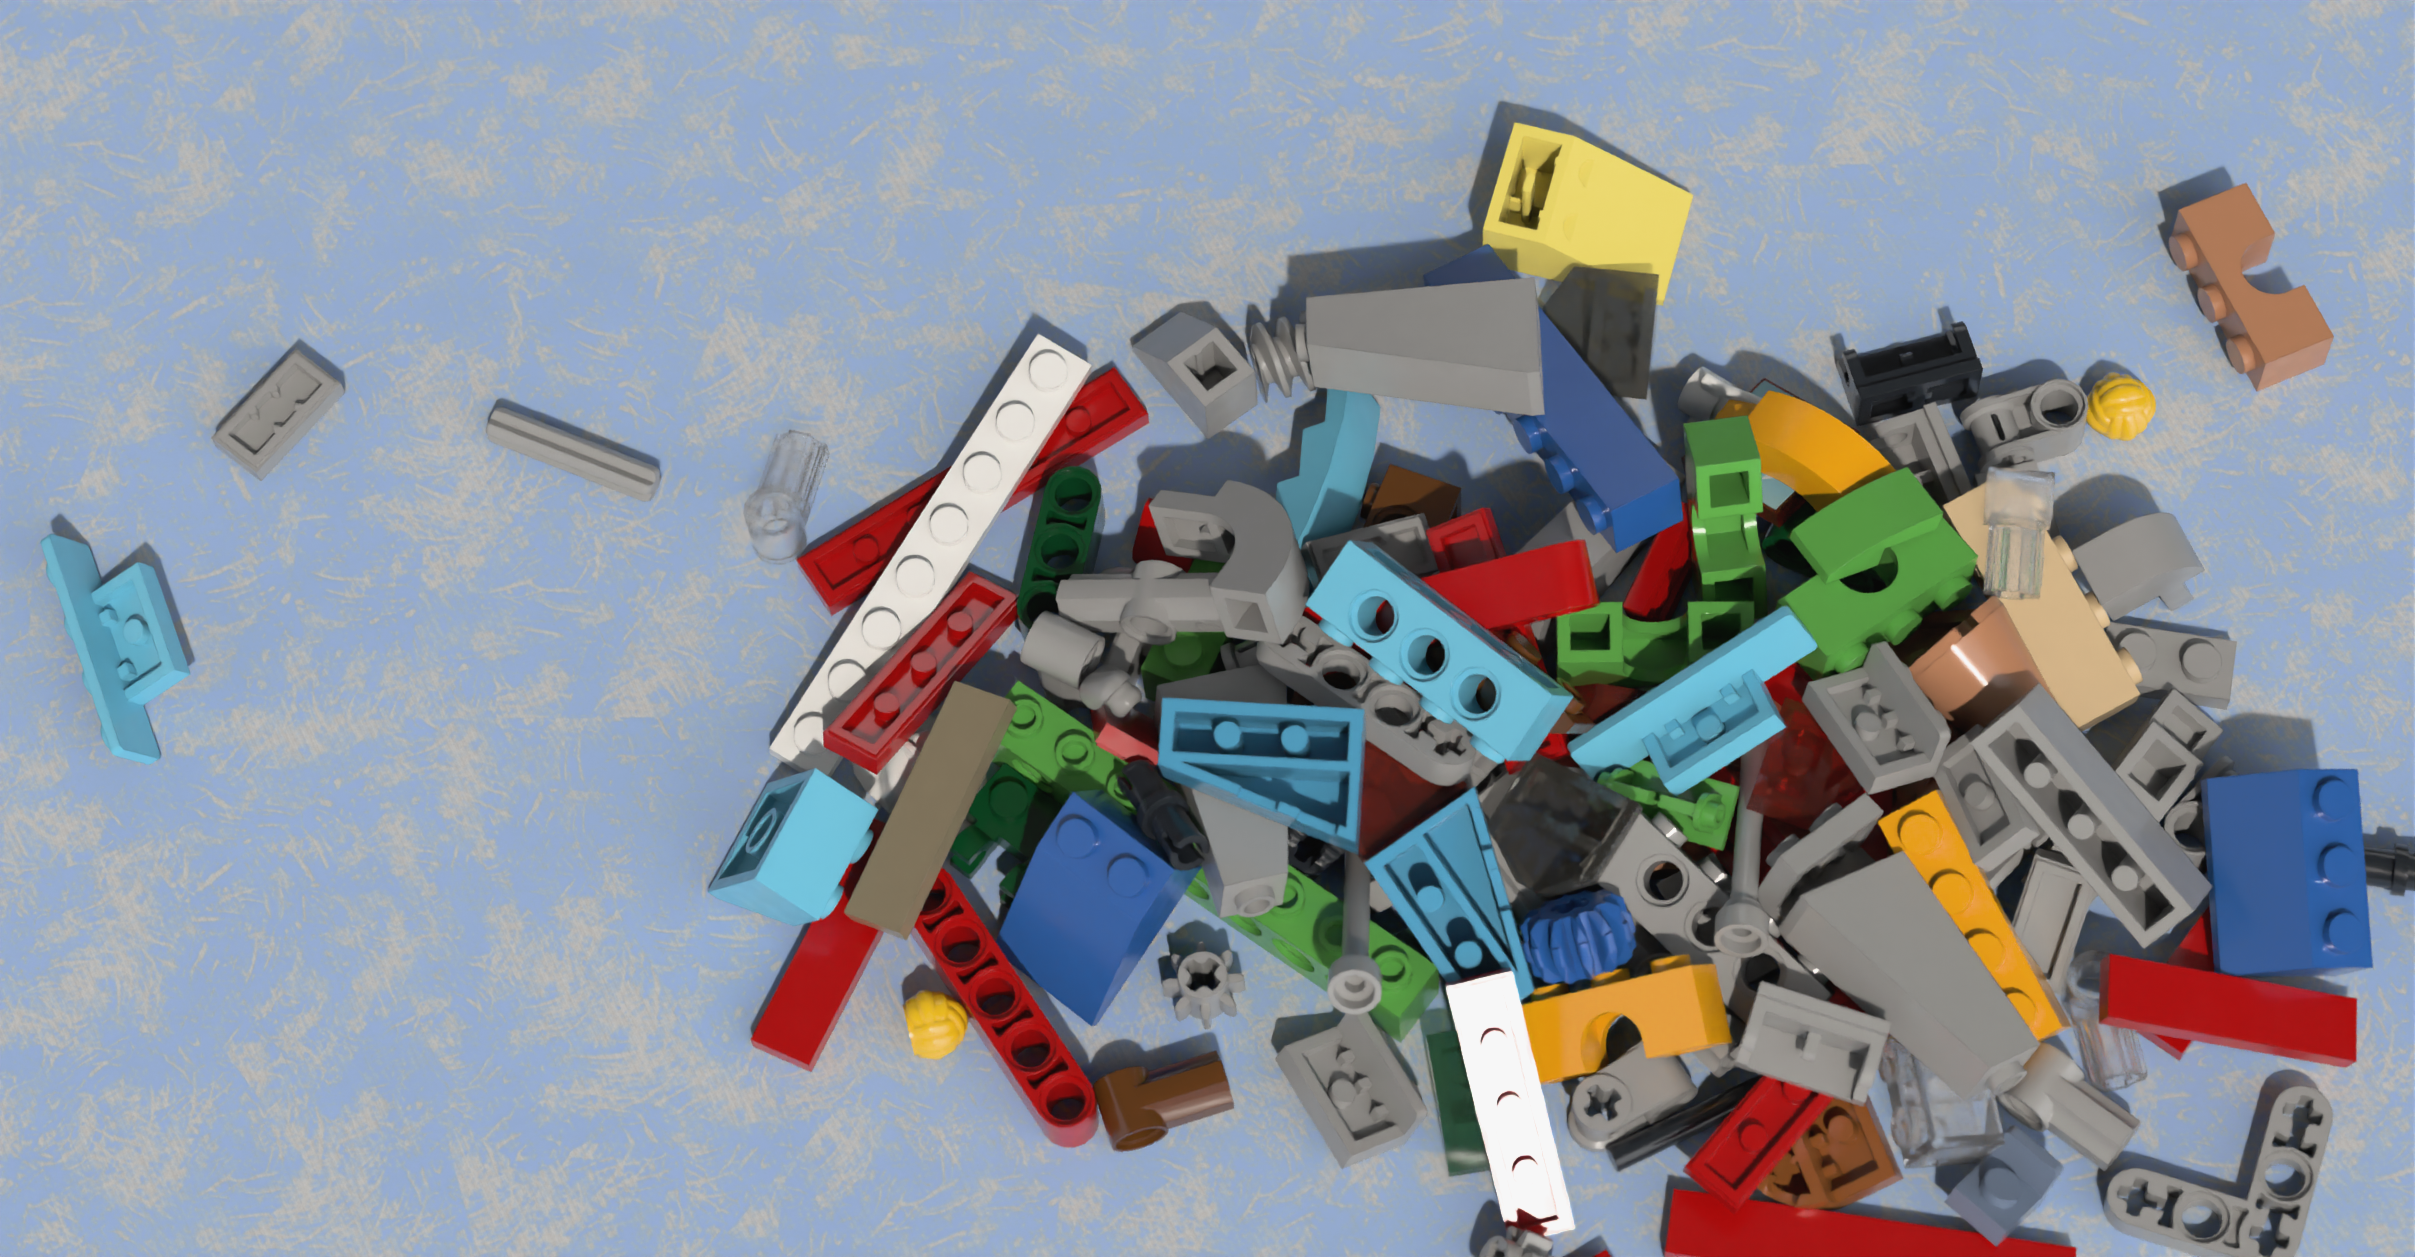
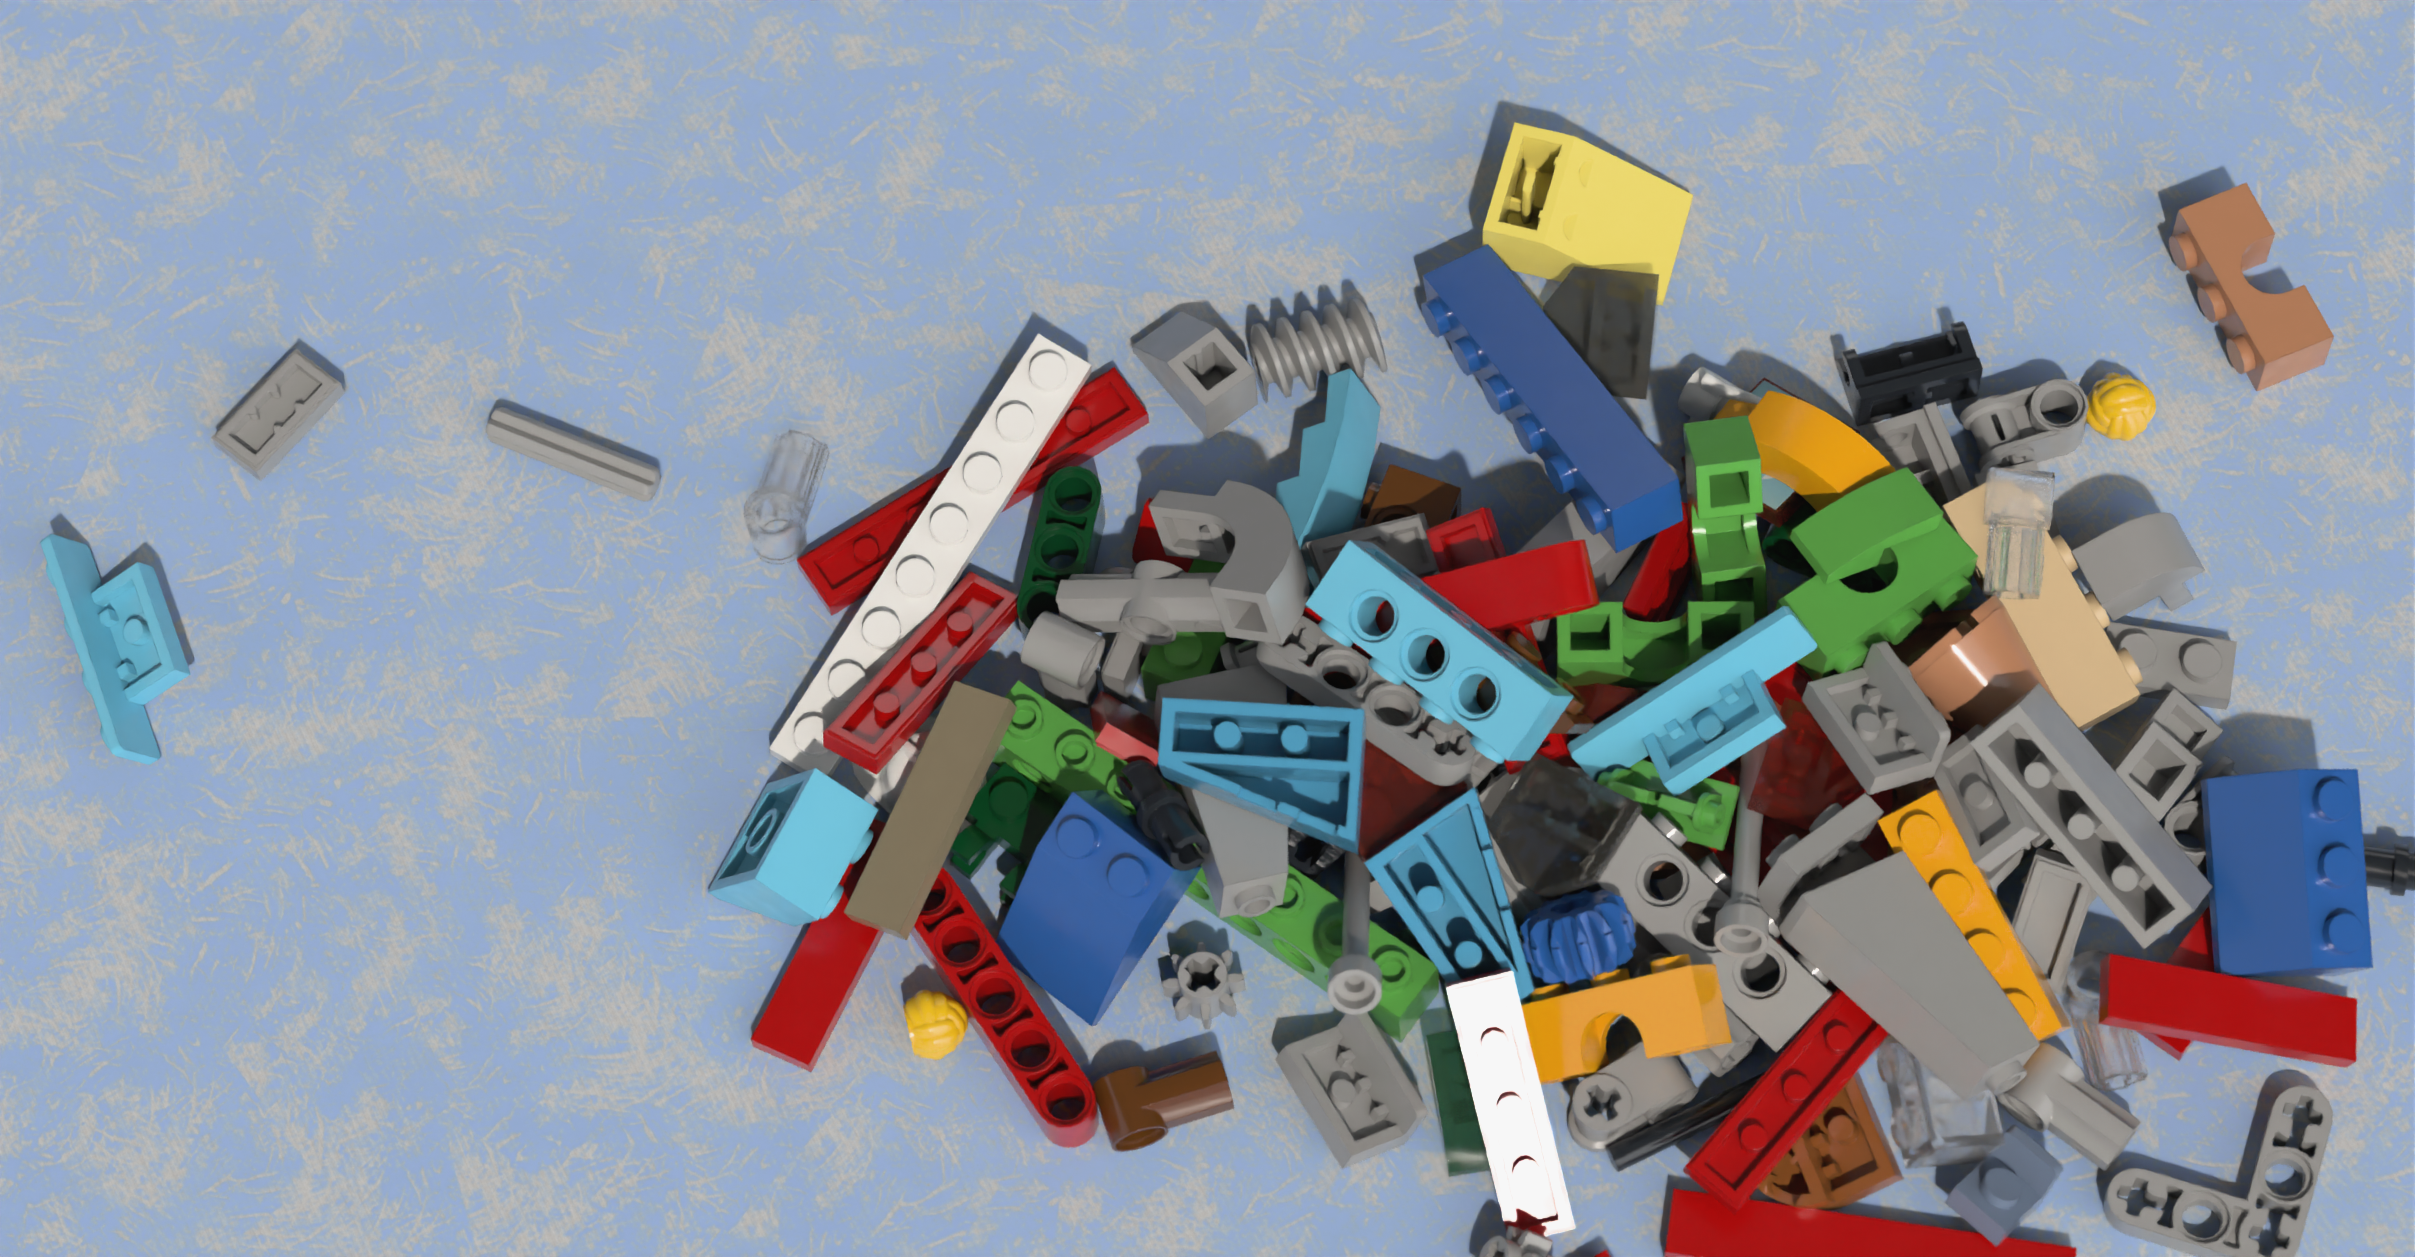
(1109, 687): light grey arm -> none
(1430, 344): light grey slope -> none
(1812, 1043): light grey hinge -> none

